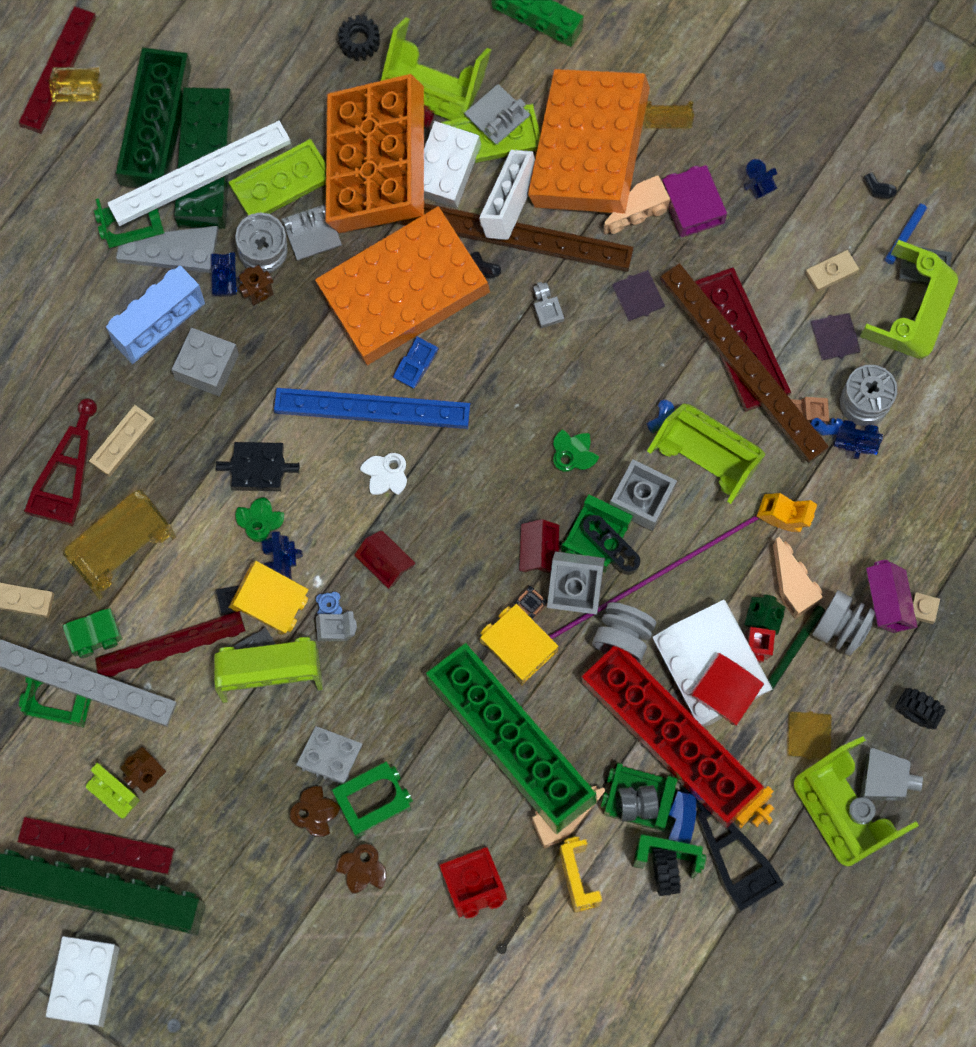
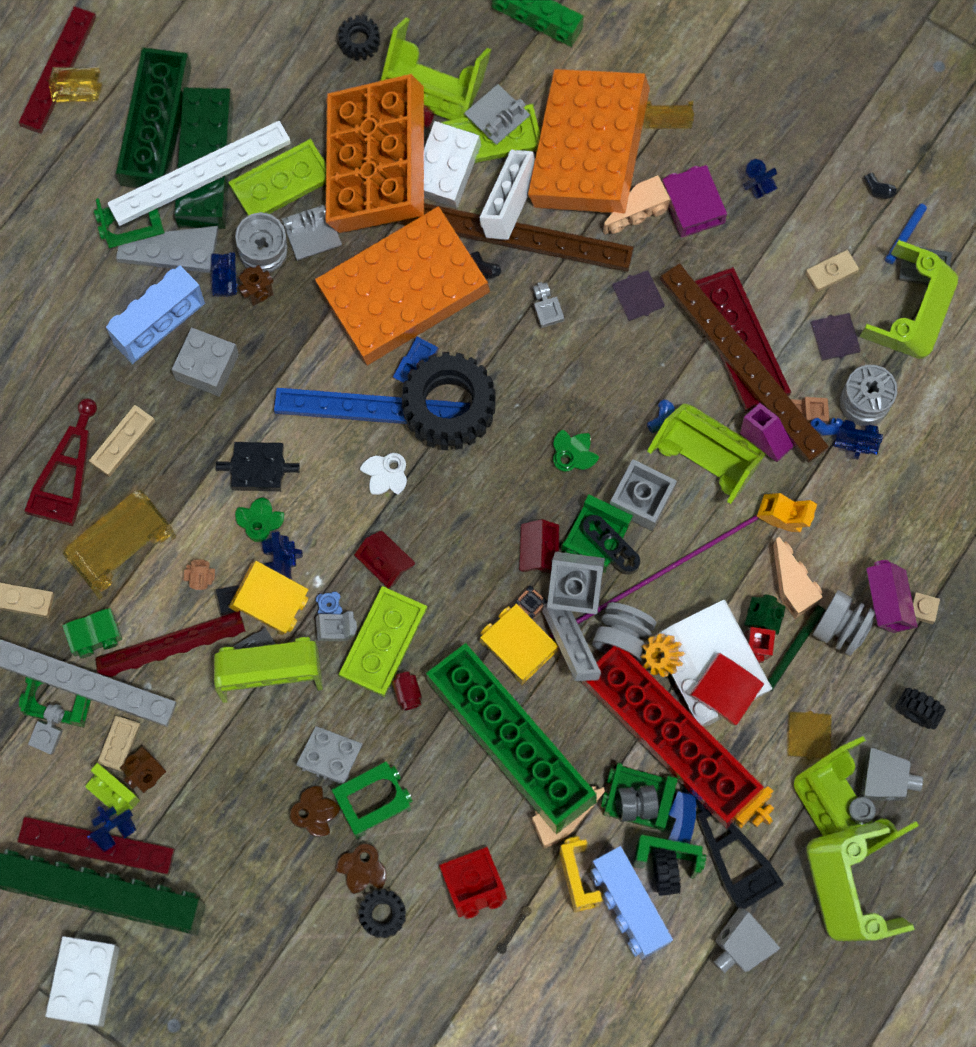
(46, 735): none -> light grey plate
(119, 743): none -> tan plate
(122, 823): none -> clear blue hips
(199, 574): none -> nougat gear
(382, 897): none -> black tyre
(383, 641): none -> lime plate
(407, 691): none -> dark red brick
(444, 371): none -> black tyre
(572, 644): none -> light grey plate
(630, 902): none -> light blue brick
(653, 655): none -> light orange gear
(743, 943): none -> light grey torso
(766, 432): none -> magenta slope
(835, 887): none -> lime windscreen

